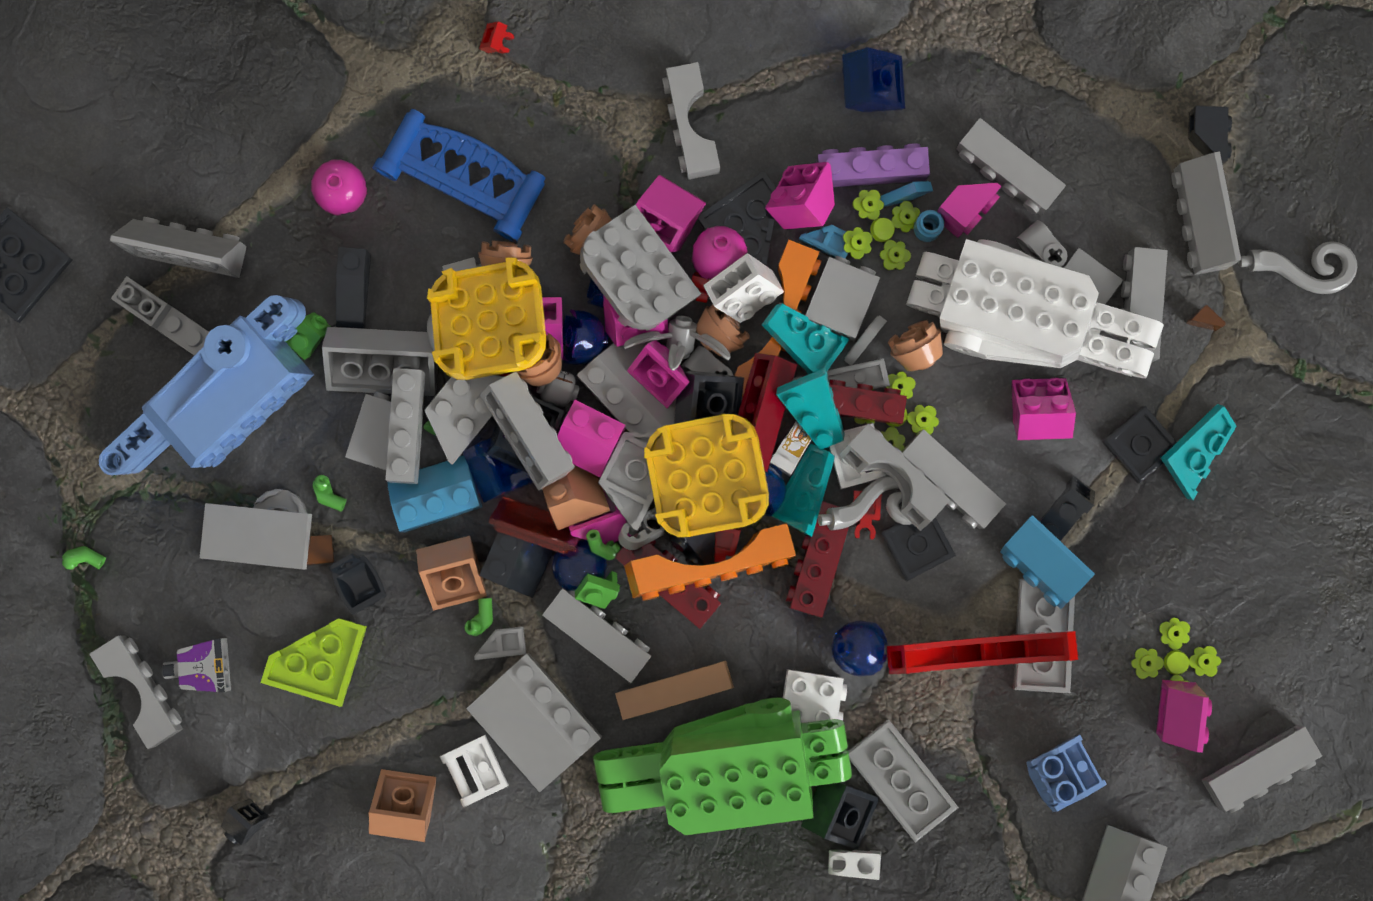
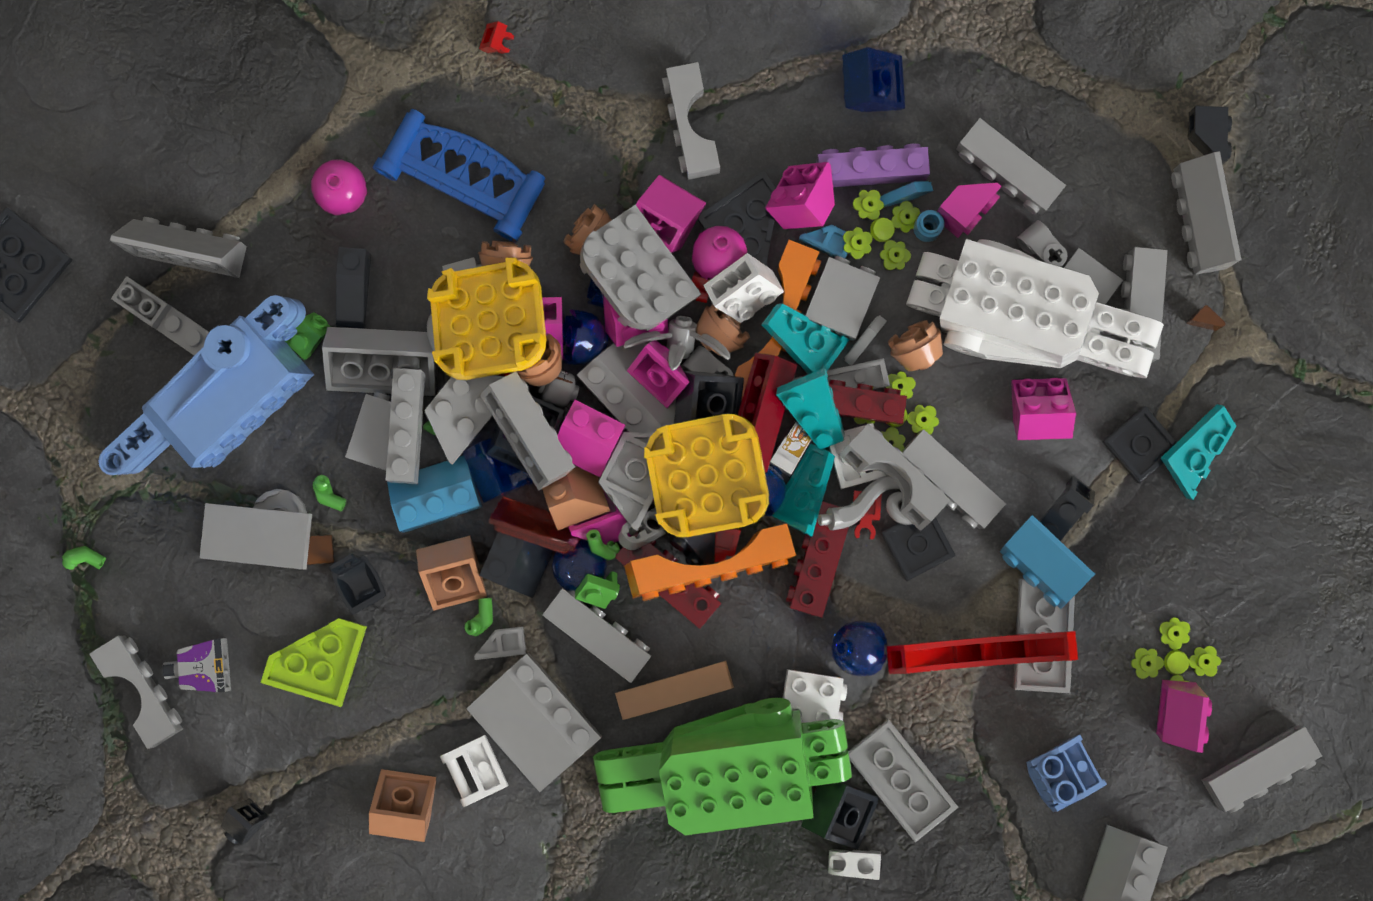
(1272, 261): light grey plant -> none

